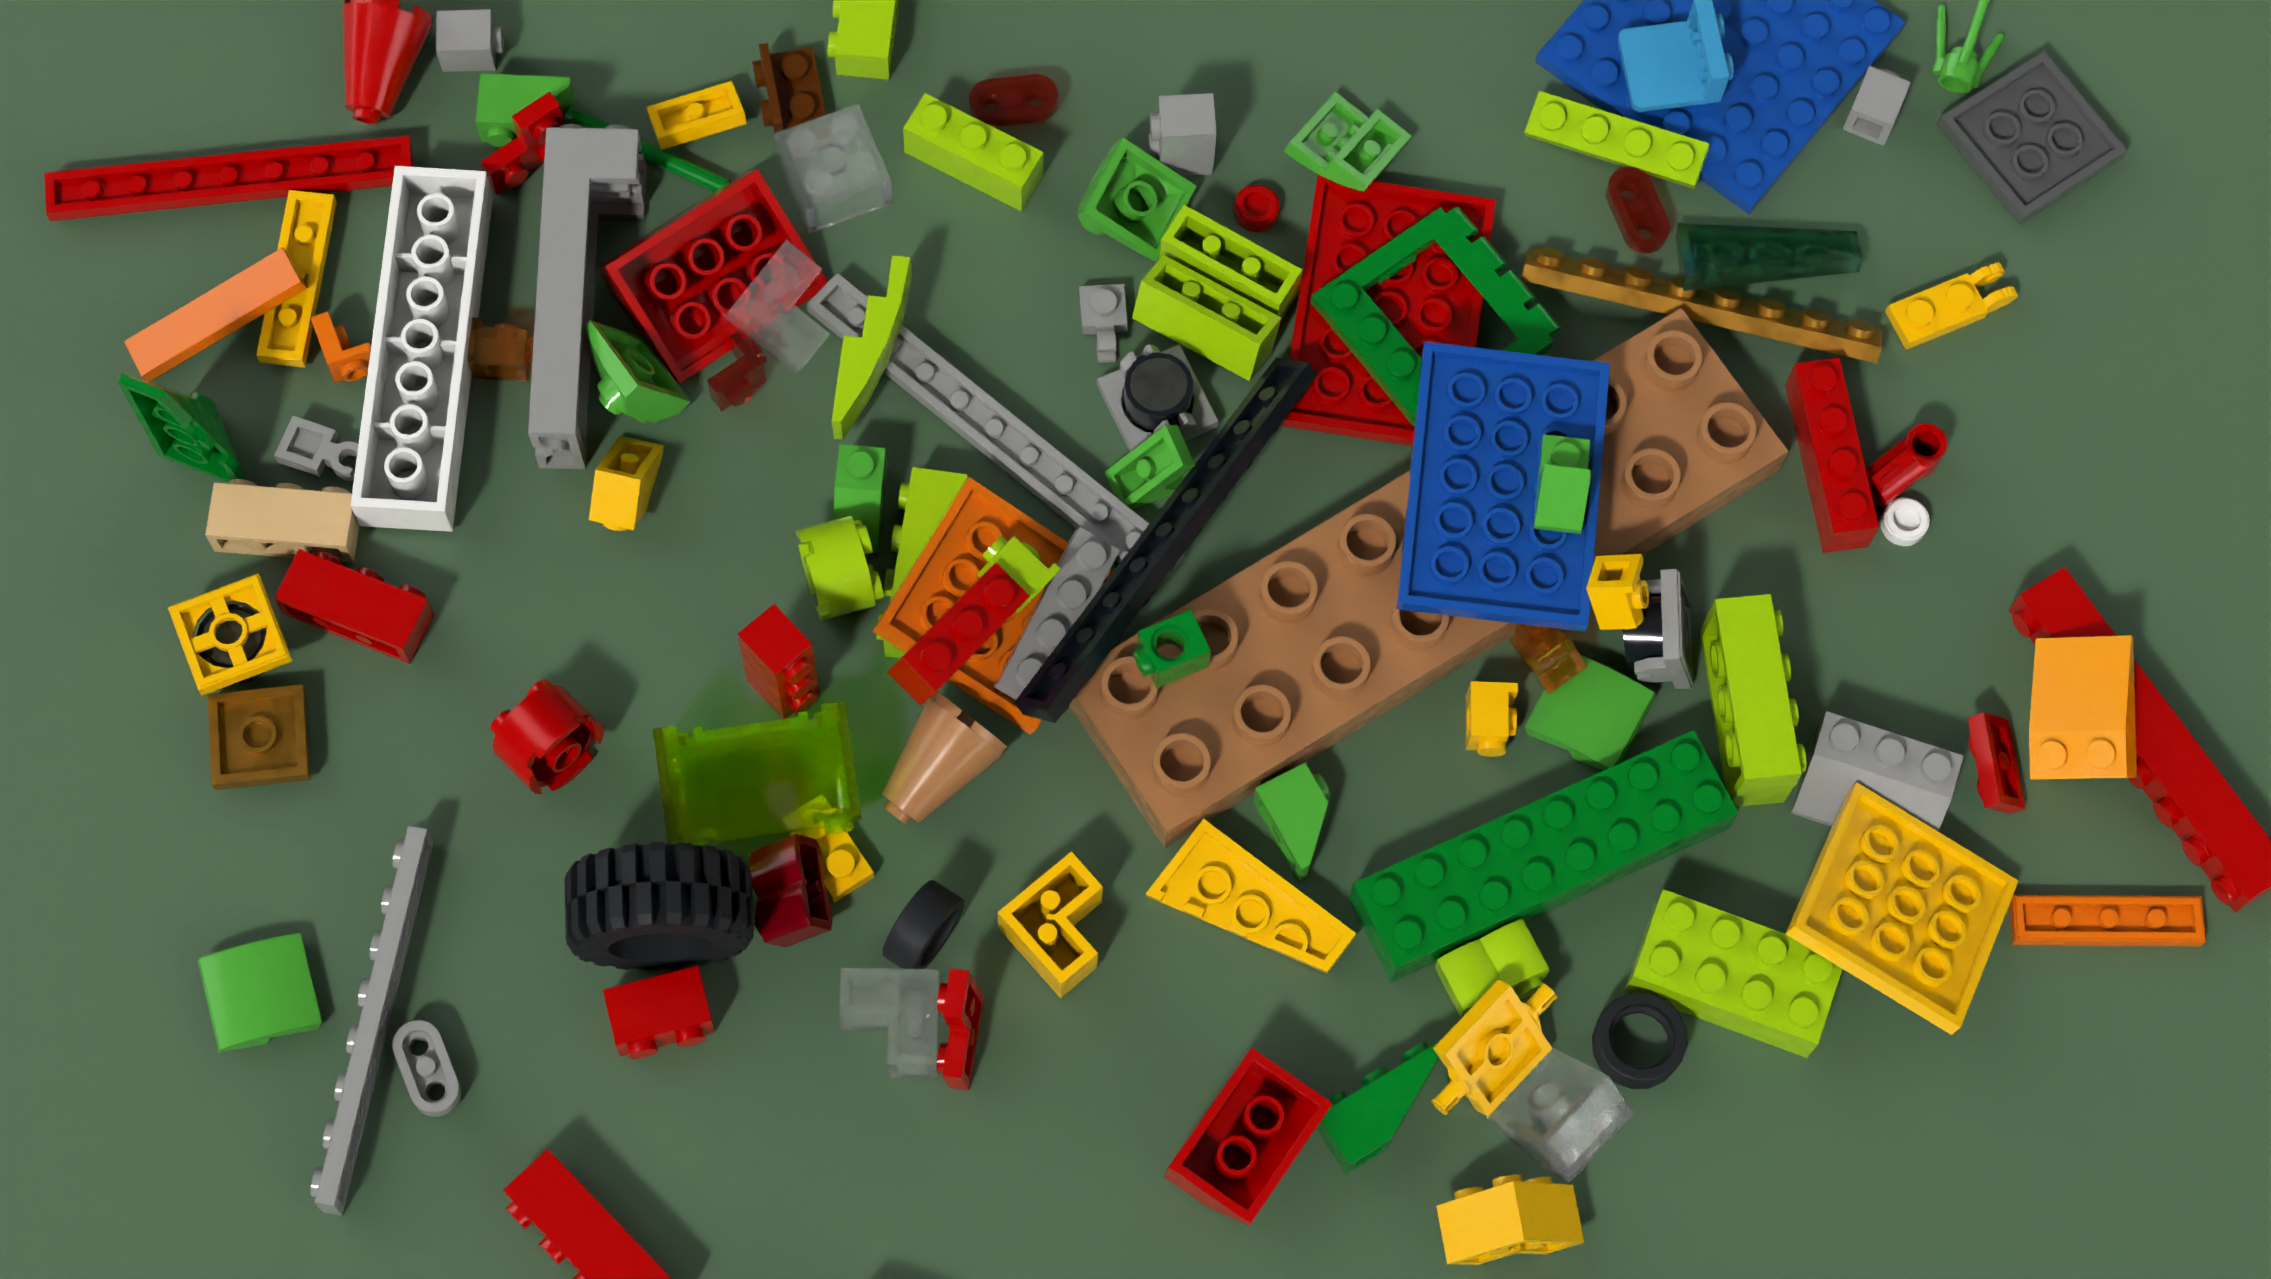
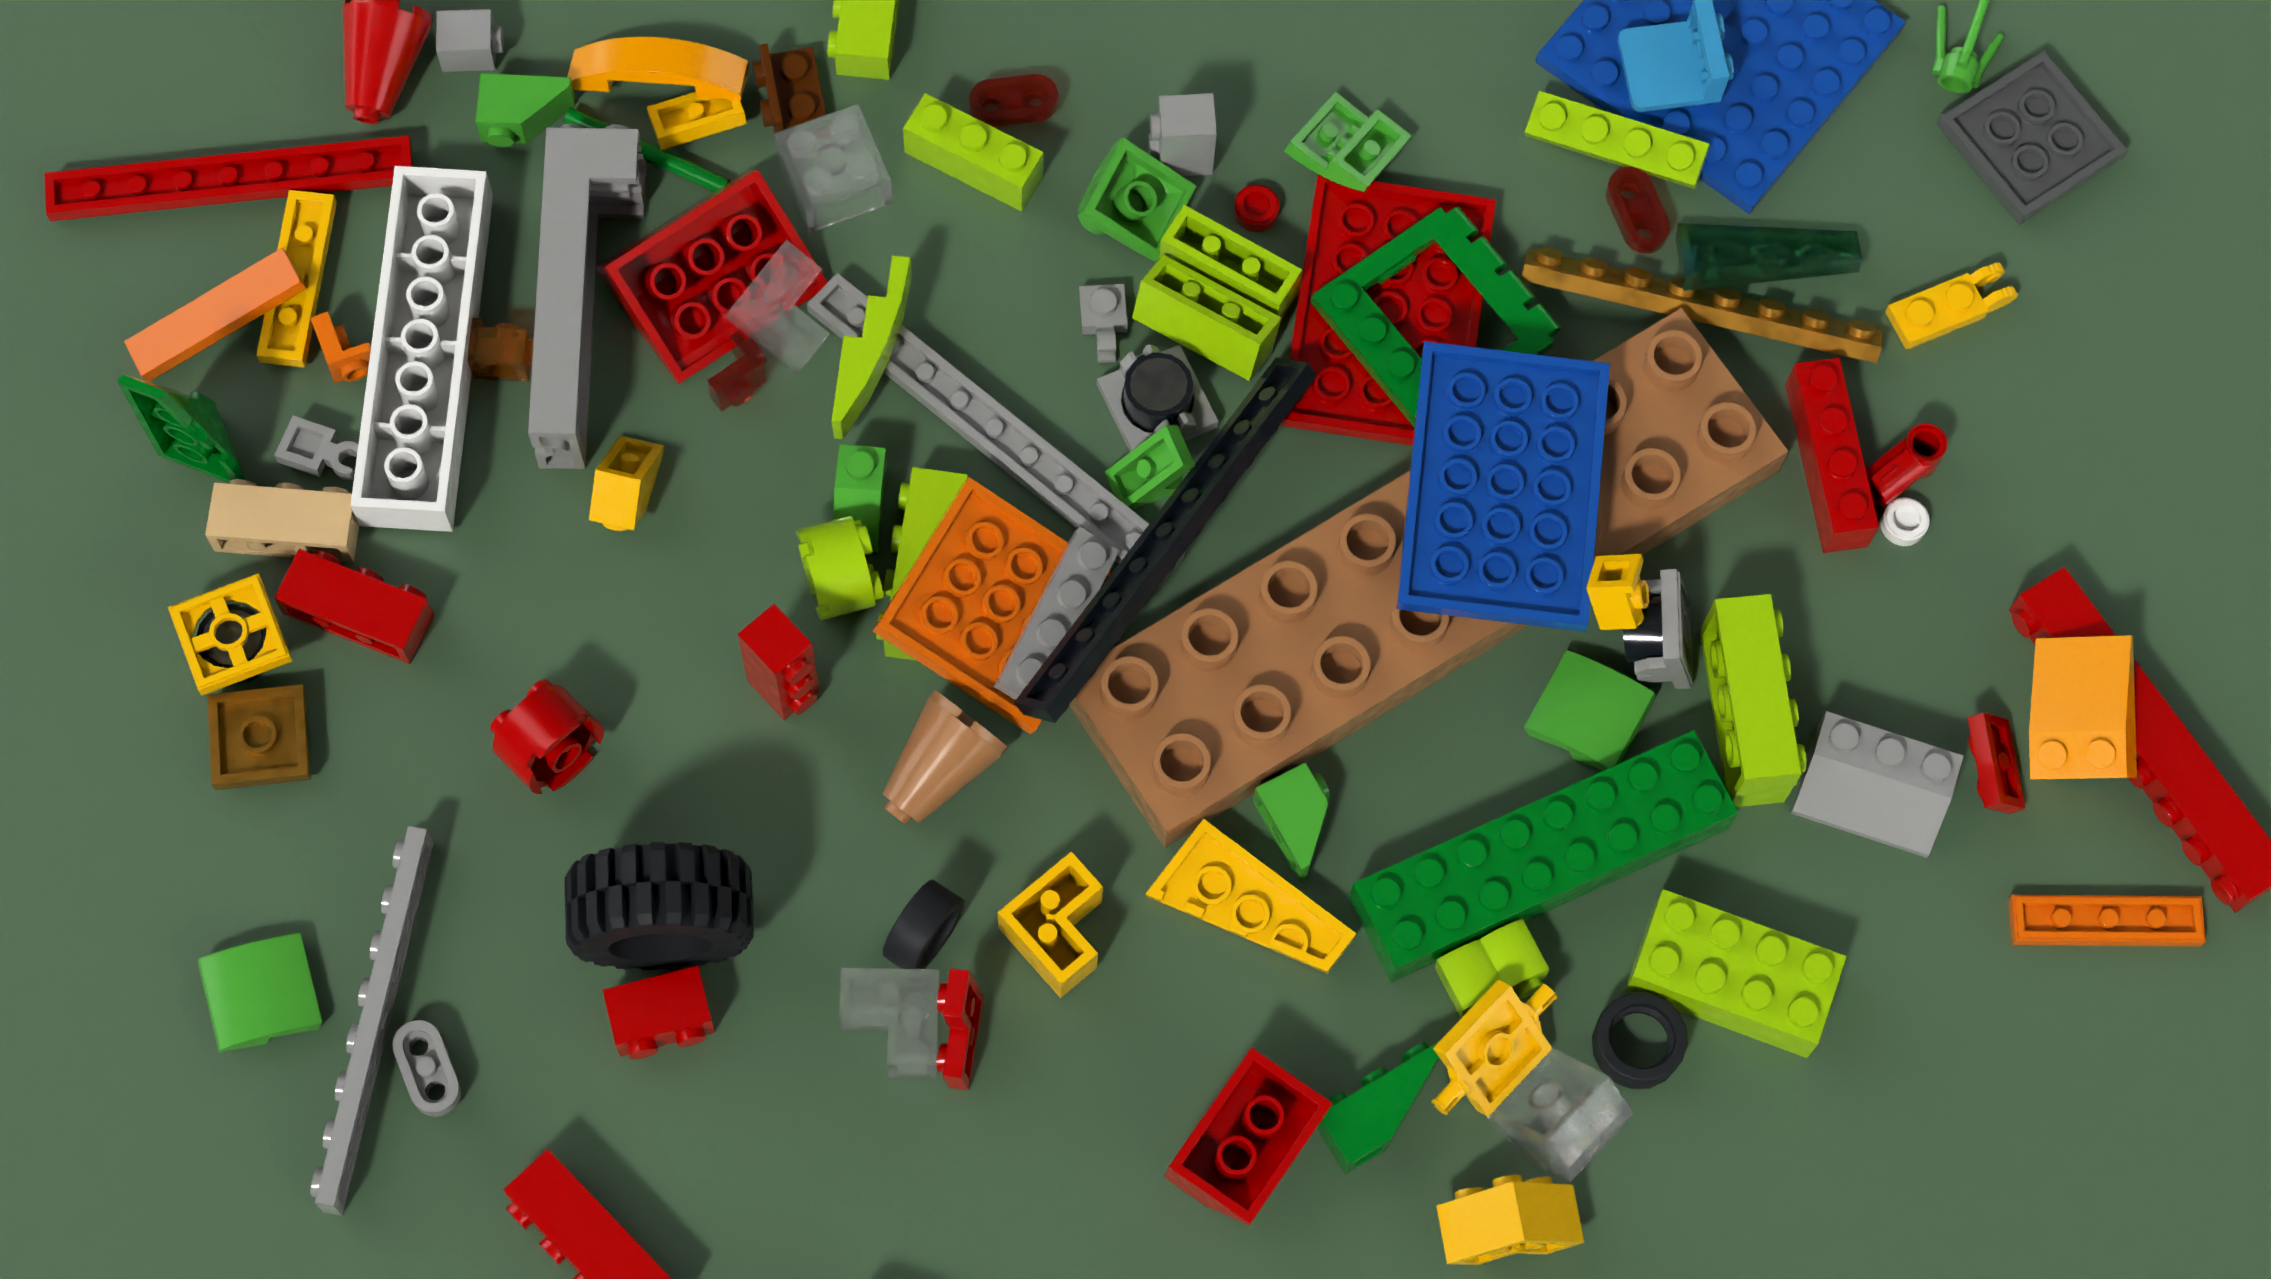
(514, 161): red plate -> none
(632, 376): bright green slope -> none
(660, 61): none -> light orange slope
(758, 778): clear neon green windscreen -> none
(790, 891): dark red brick -> none
(843, 862): yellow plate -> none
(958, 634): red brick -> none
(1021, 563): lime brick -> none
(1180, 631): green brick -> none
(1490, 717): yellow brick -> none
(1541, 648): clear orange brick -> none
(1562, 484): bright green slope -> none
(1877, 105): light grey brick -> none
(1903, 908): yellow plate -> none

